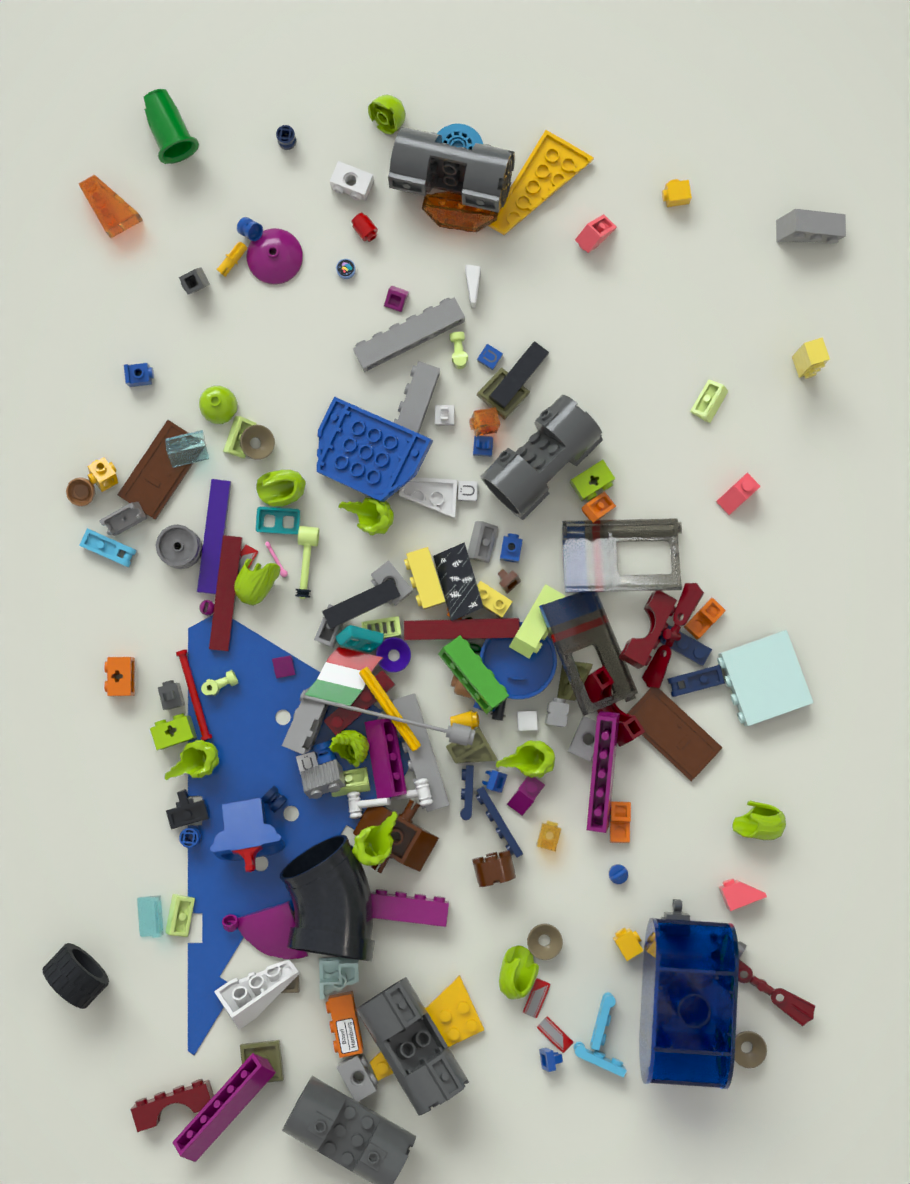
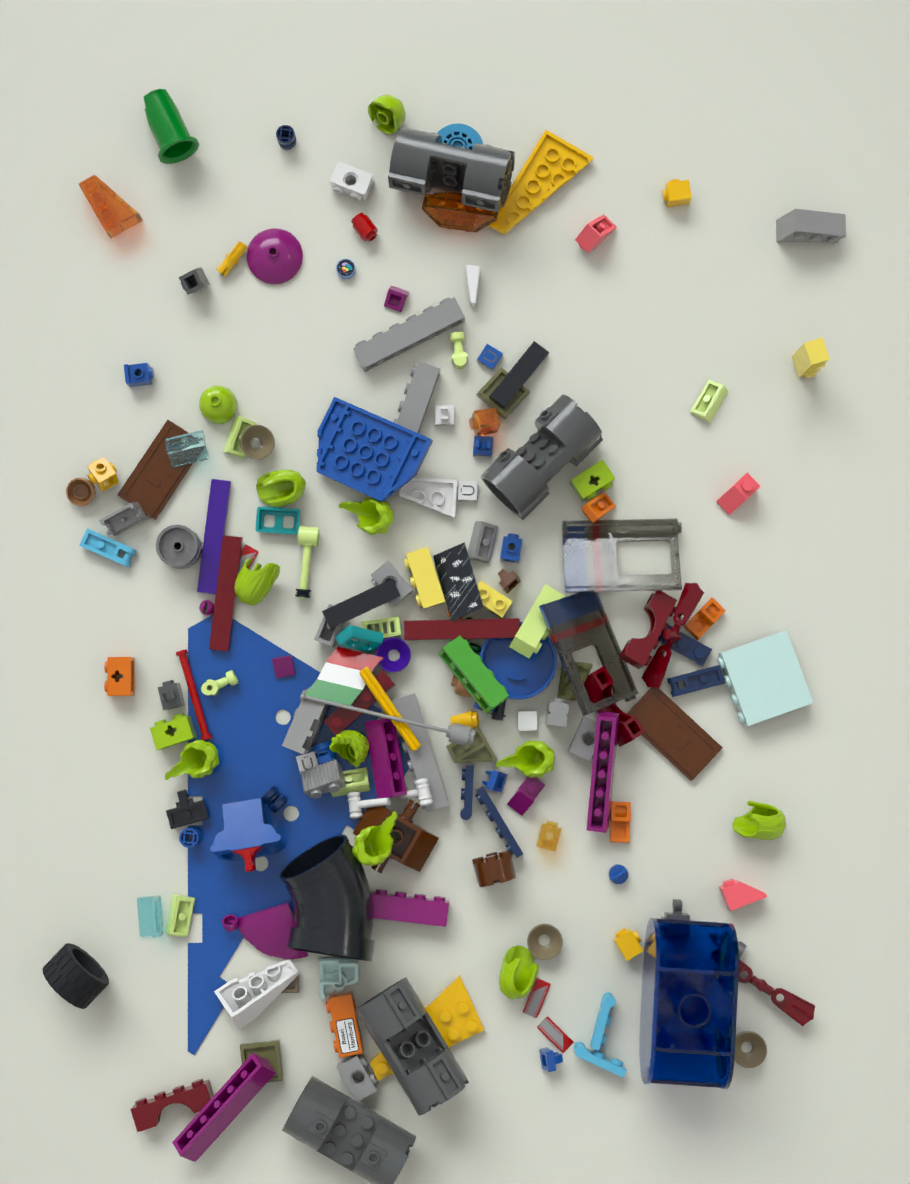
(249, 229): blue wheel -> none
(283, 573): bright pink hinge -> none

